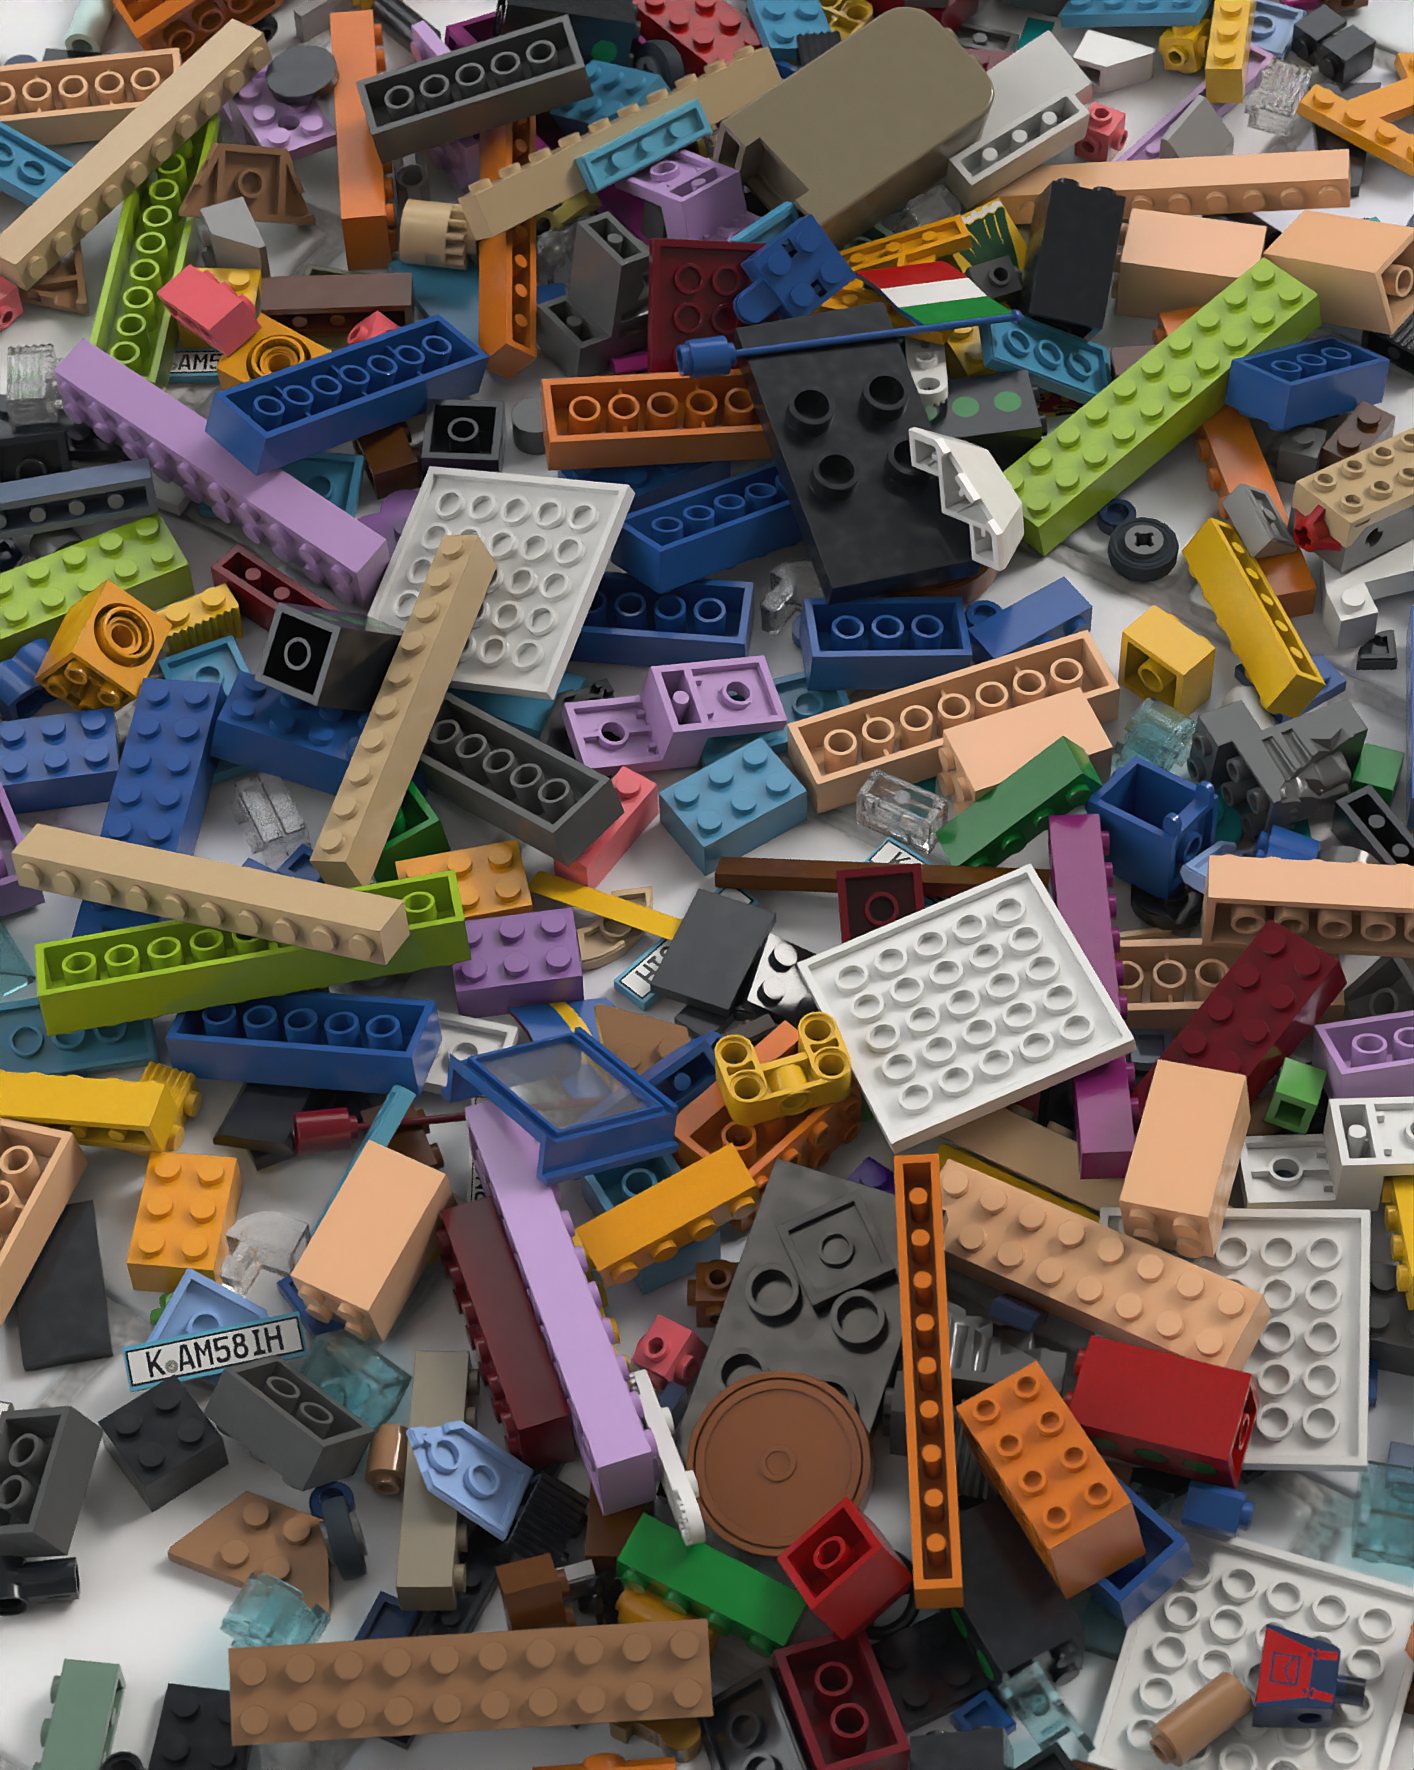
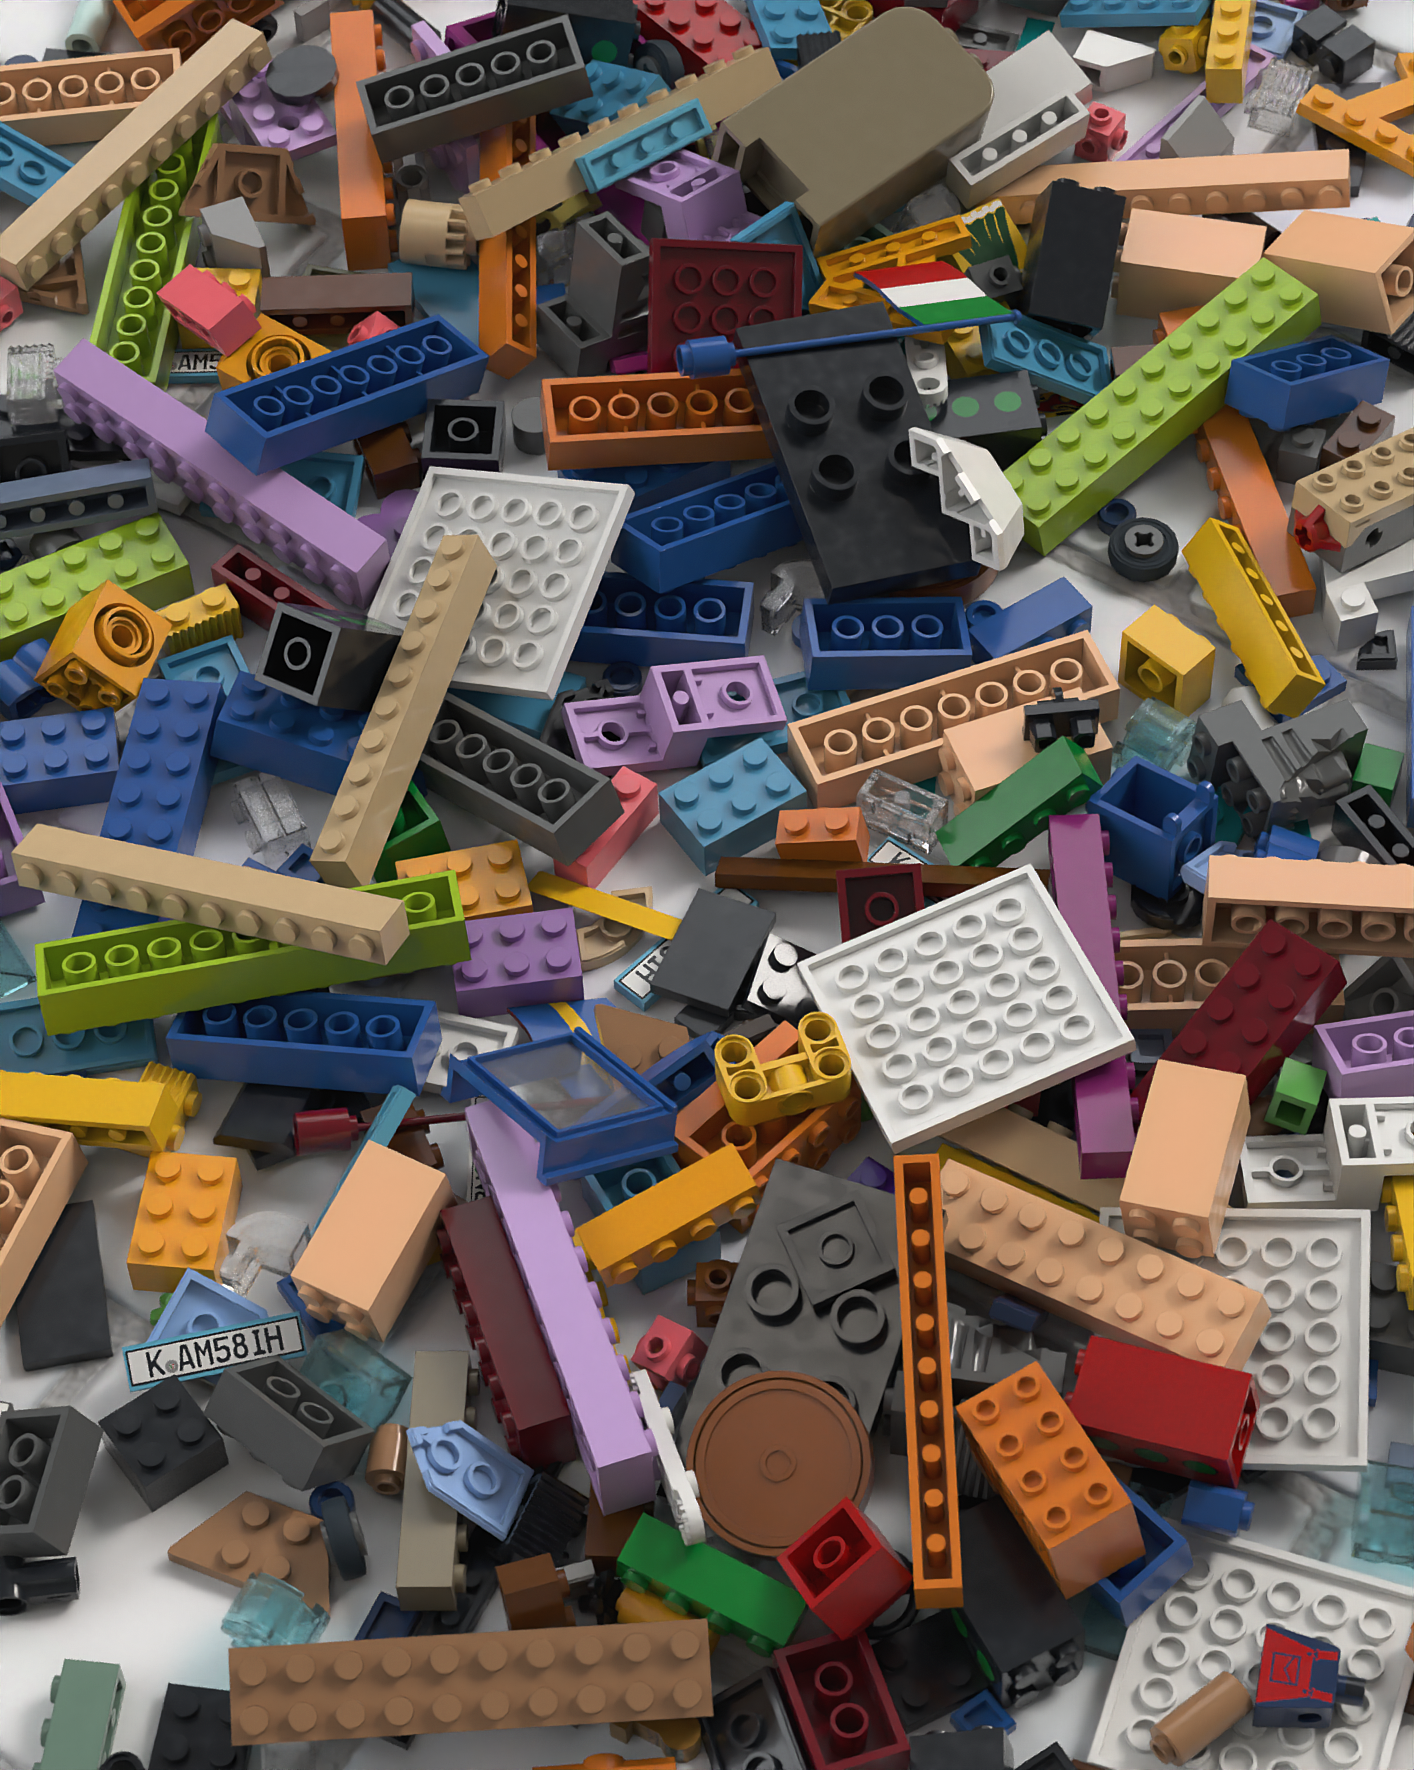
(624, 679): none -> dark blue tile
(792, 277): blue brick -> none
(823, 834): none -> orange brick
(1042, 1708): clear light blue panel -> none
(1061, 718): none -> black hips
(1258, 522): light grey slope -> none

